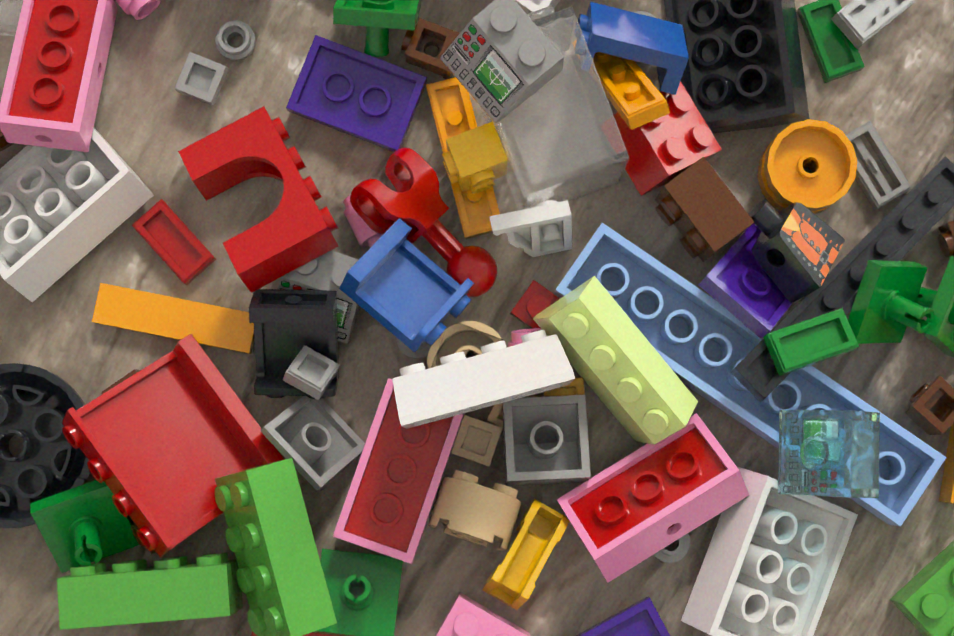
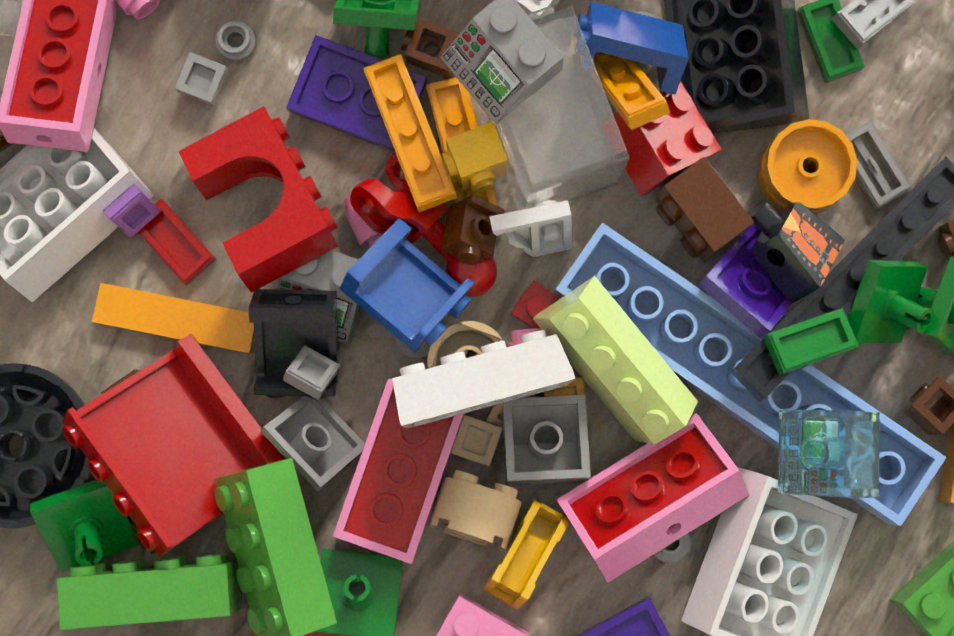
(131, 210): none -> medium lavender tile
(410, 133): none -> light orange tile
(469, 230): none -> reddish brown brick

